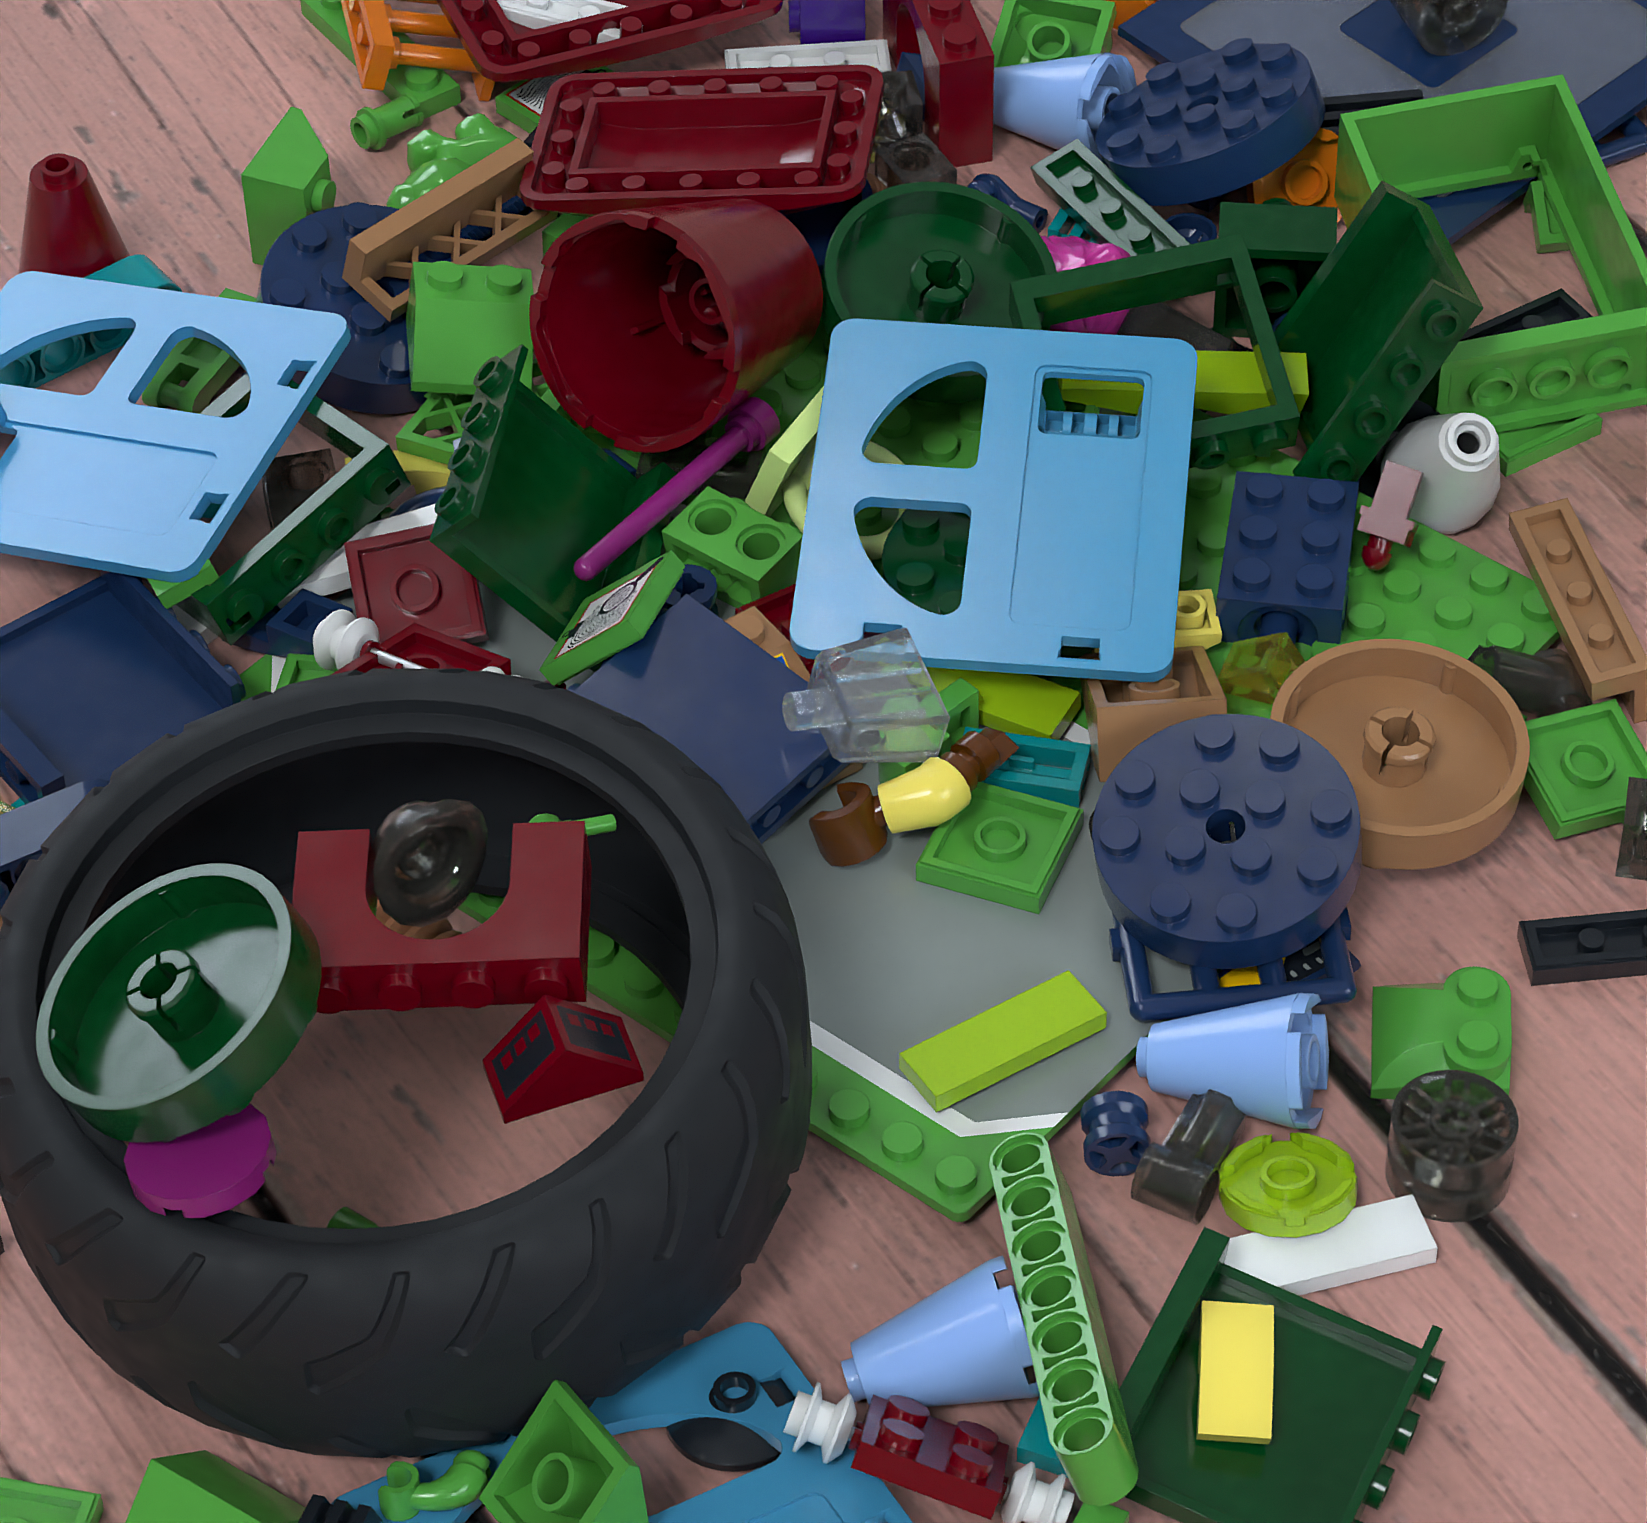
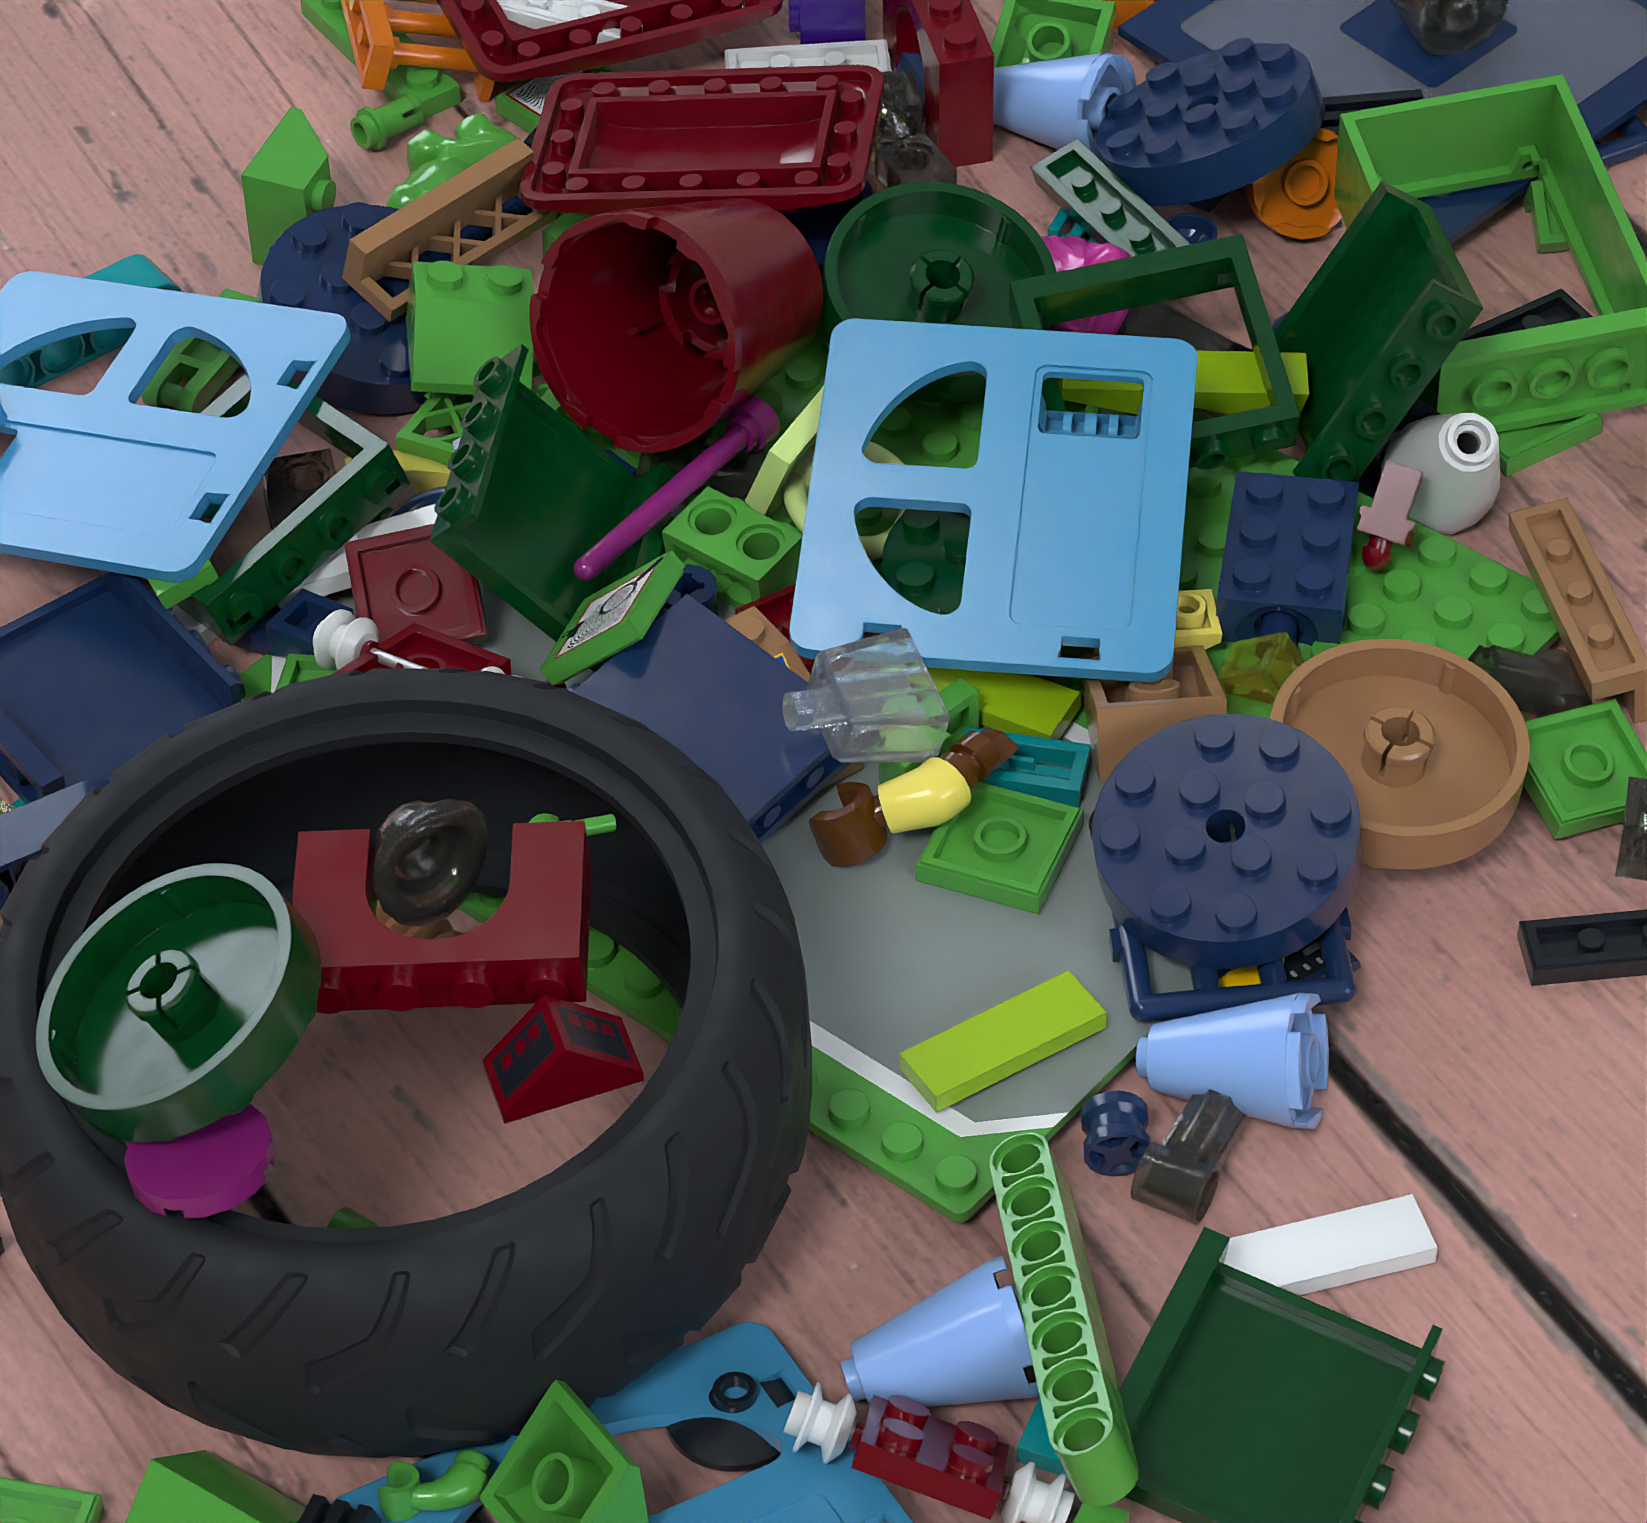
(67, 221): dark red cone -> none
(997, 188): dark blue arm -> none
(1235, 1372): light yellow slope -> none
(1285, 251): dark green brick -> none
(1288, 1185): lime tile -> none
(1441, 1028): bright green slope -> none
(1451, 1145): clear smoke wheel -> none

